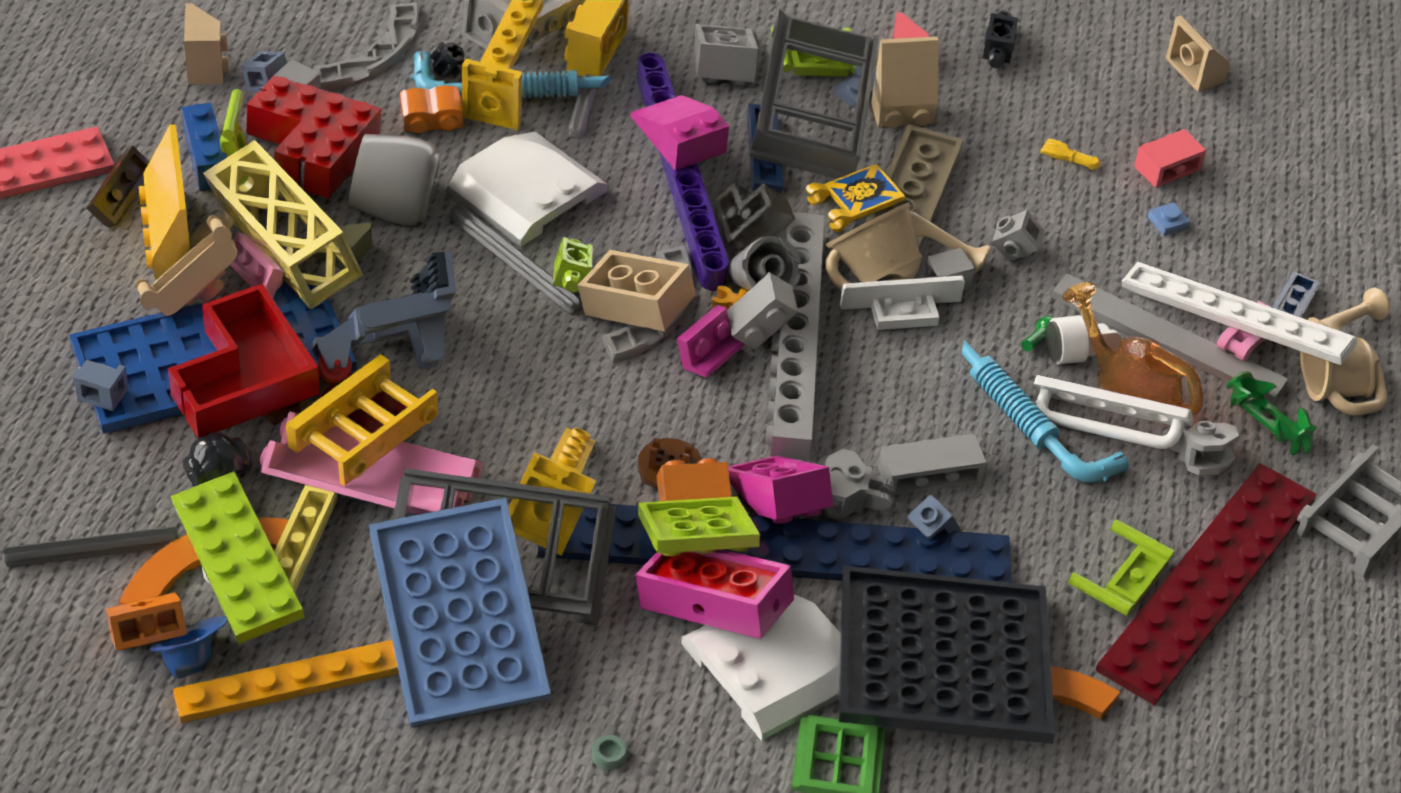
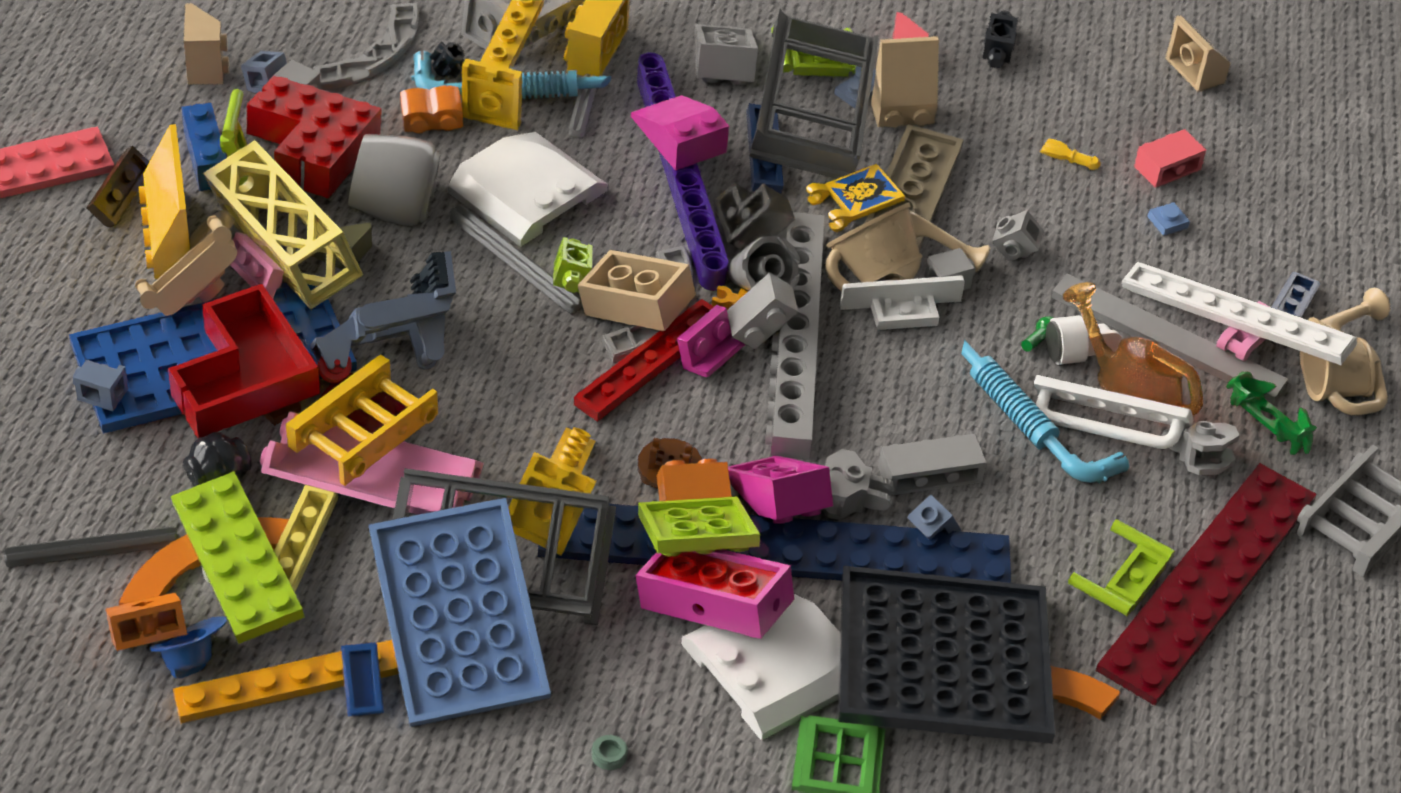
(362, 679): none -> blue tile
(638, 366): none -> red plate

